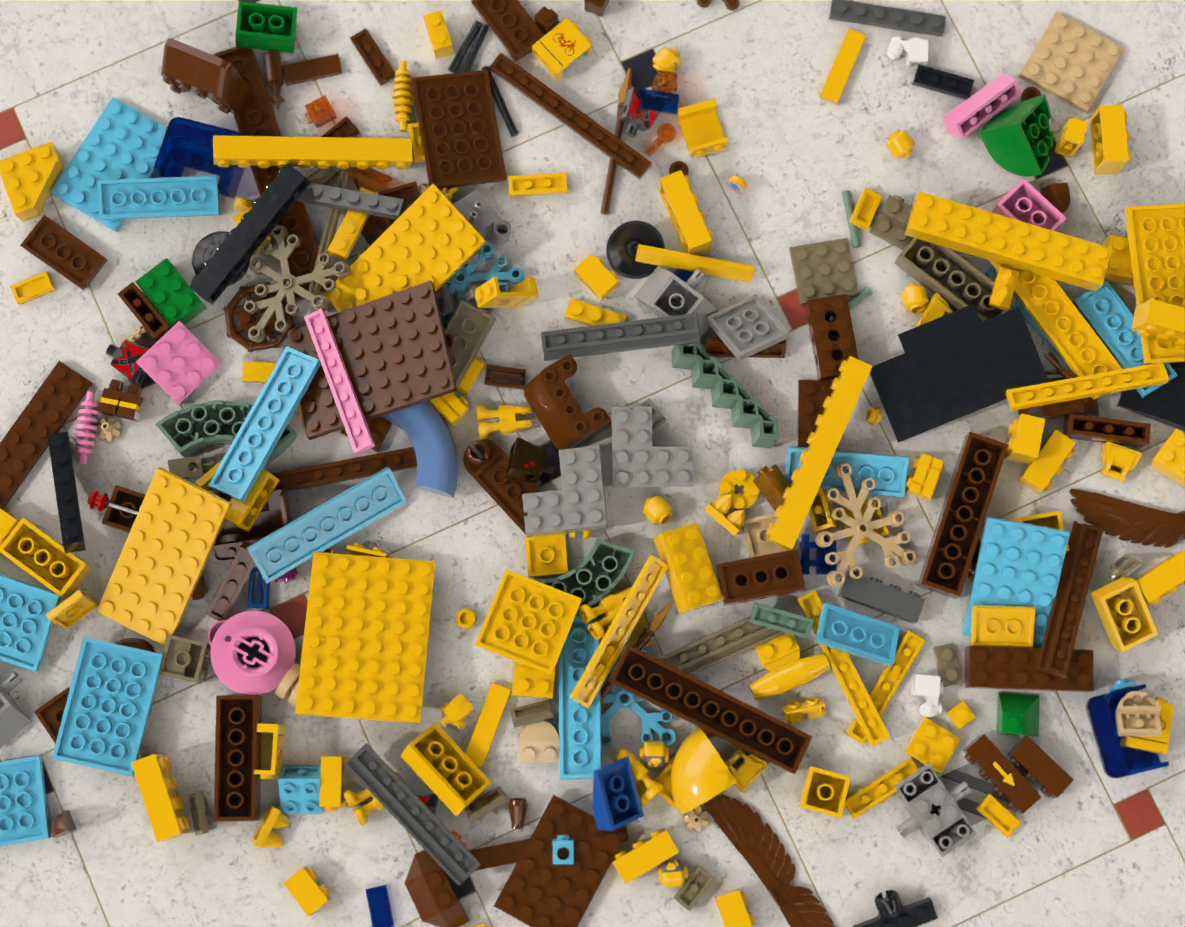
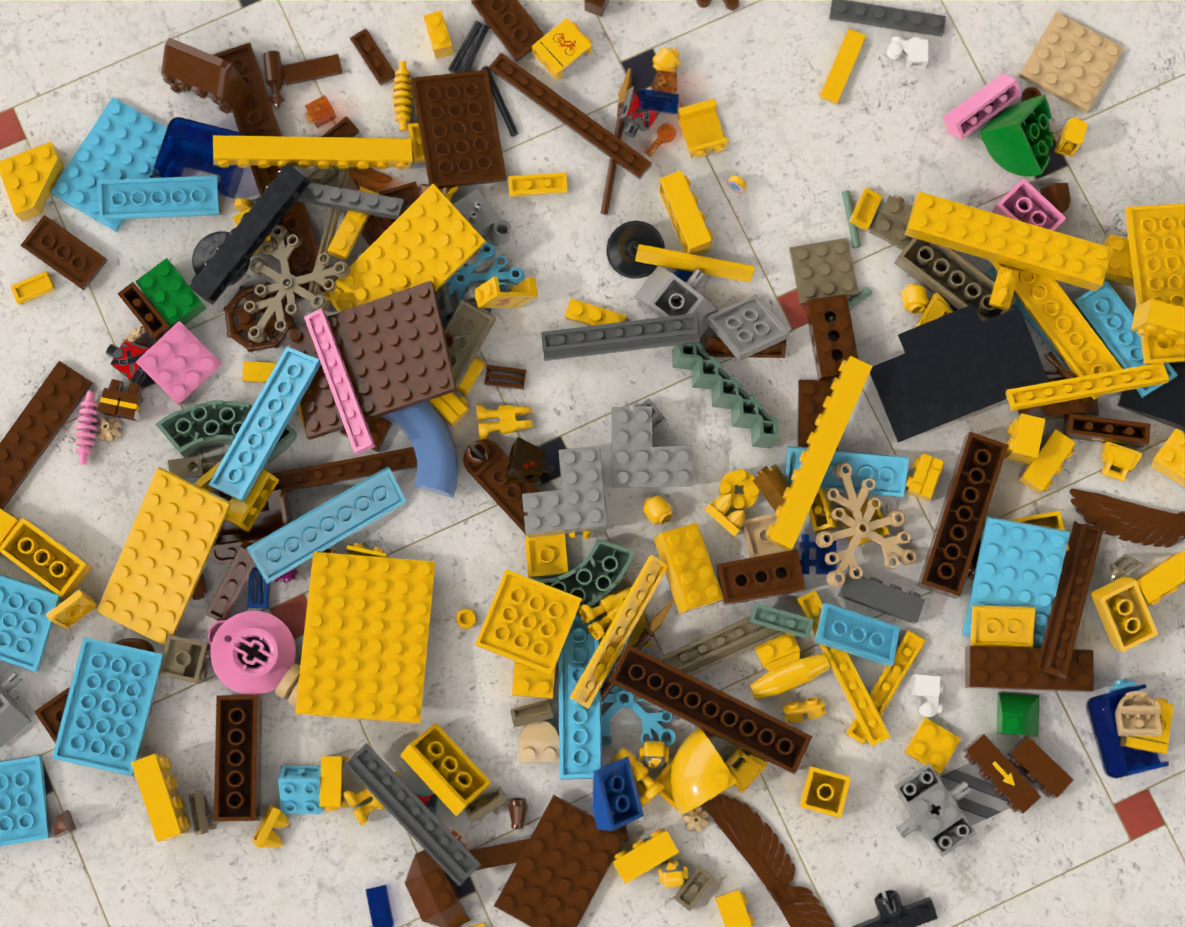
(66, 492): black brick -> none
(121, 507): reddish brown brick -> none
(266, 27): green brick -> none
(277, 751): yellow panel -> none
(307, 890): yellow brick -> none
(456, 712): yellow piece -> none
(487, 724): yellow tile -> none
(546, 20): reddish brown brick -> none
(559, 410): reddish brown windscreen -> none
(563, 841): medium azure bracket -> none
(596, 276): yellow brick -> none
(677, 166): reddish brown tile -> none
(873, 415): yellow plate -> none
(879, 789): yellow tile -> none
(900, 144): yellow head -> none
(943, 82): black plate -> none
(947, 665): dark tan plate -> none
(960, 714): yellow plate -> none
(998, 815): yellow tile -> none
(1109, 139): yellow brick -> none

